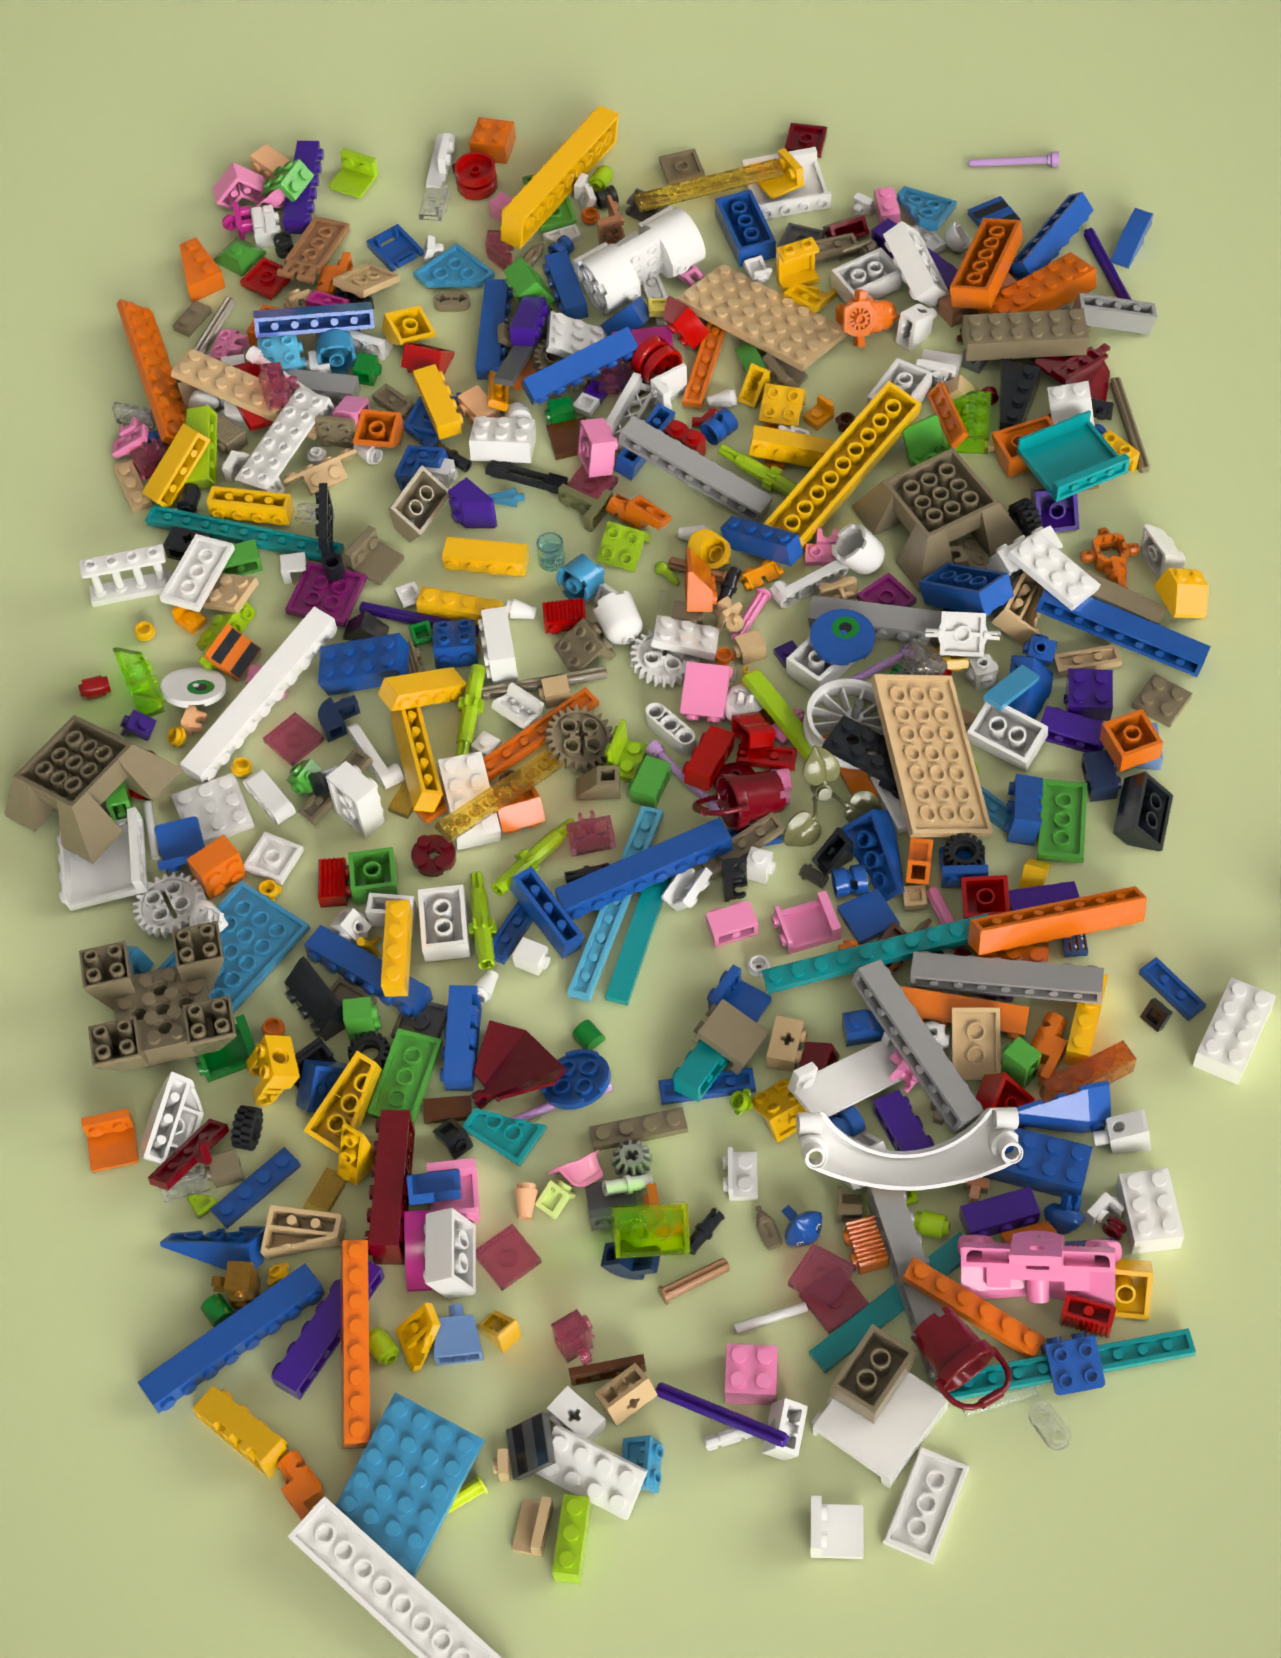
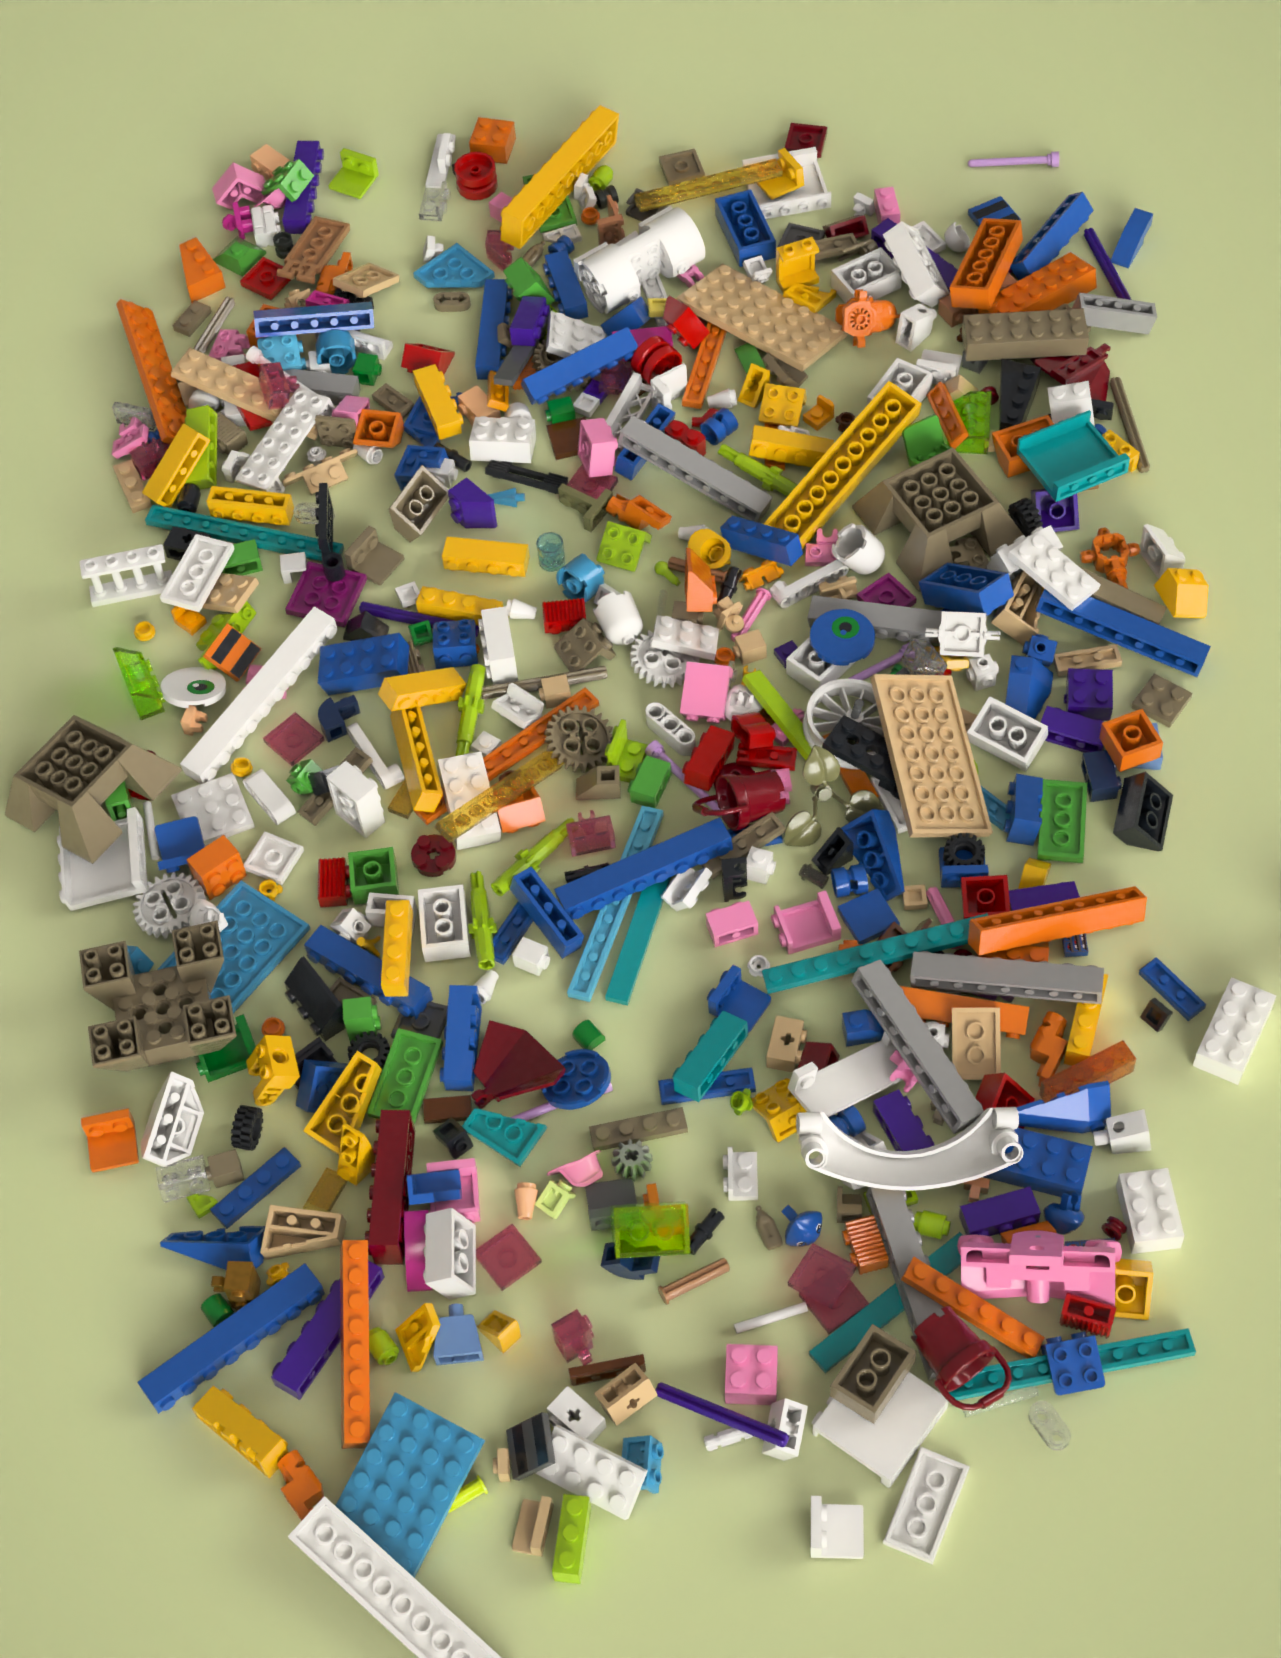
(94, 687): red brick -> none
(138, 725): dark purple bracket -> none
(176, 736): yellow plate -> none
(191, 1152): dark red plate -> none
(396, 253): blue container -> none
(407, 326): yellow slope -> none
(626, 1184): white pin -> none
(730, 1034): dark tan panel -> none
(919, 861): orange brick -> none
(925, 208): dark azure plate -> none
(1011, 687): dark azure tile -> none
(1020, 1061): bright green brick -> none
(1101, 1209): white bracket -> none

